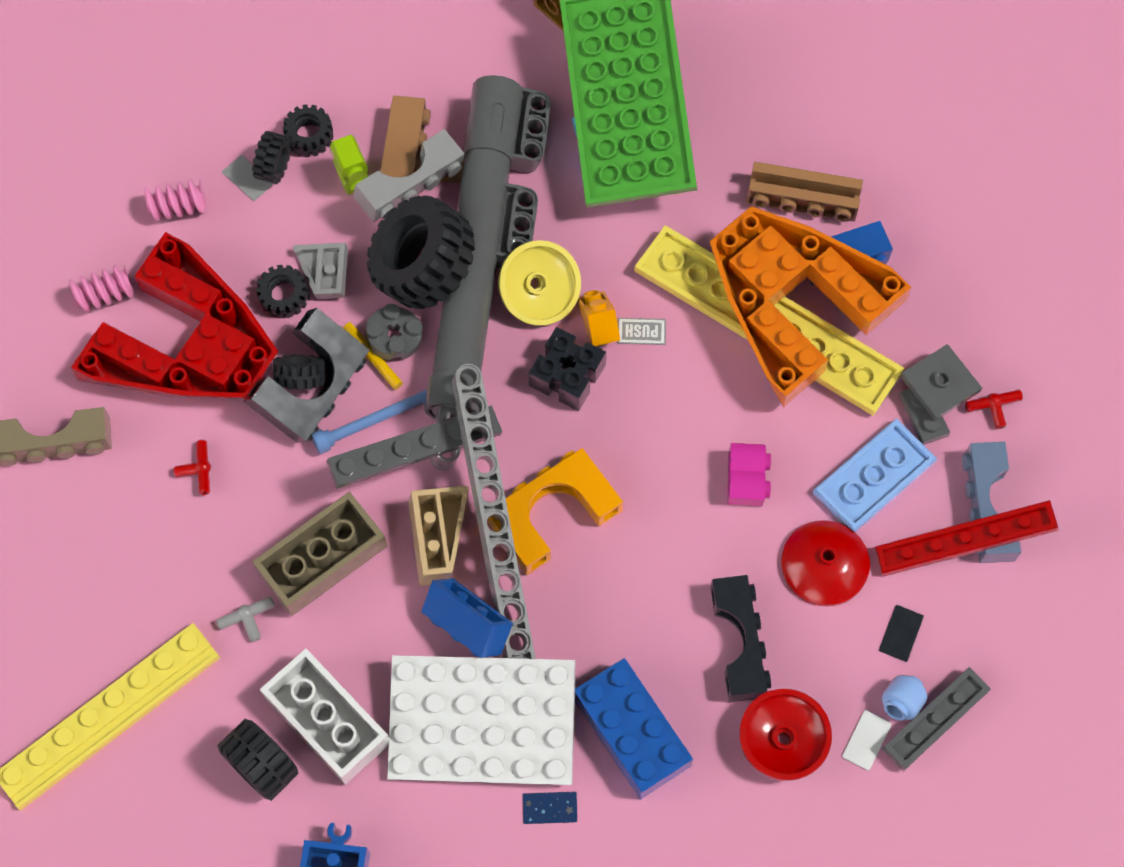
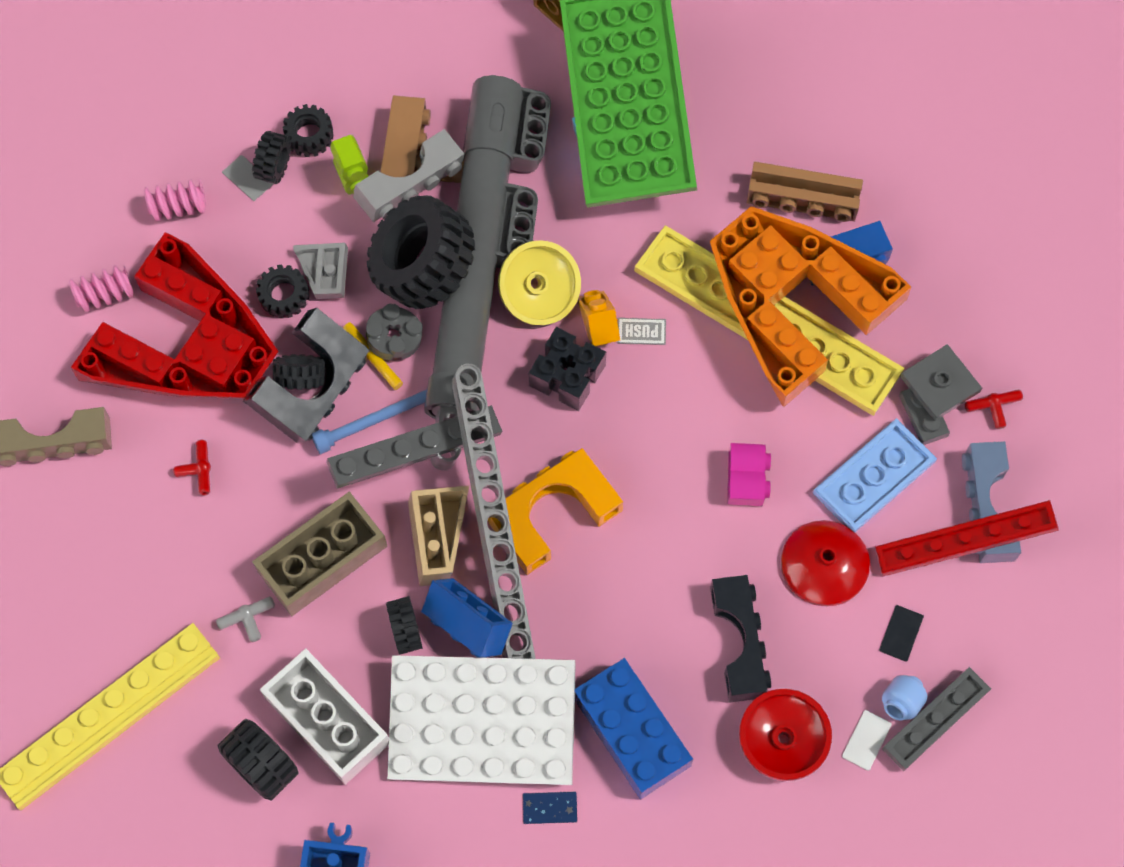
(404, 625): none -> black tyre

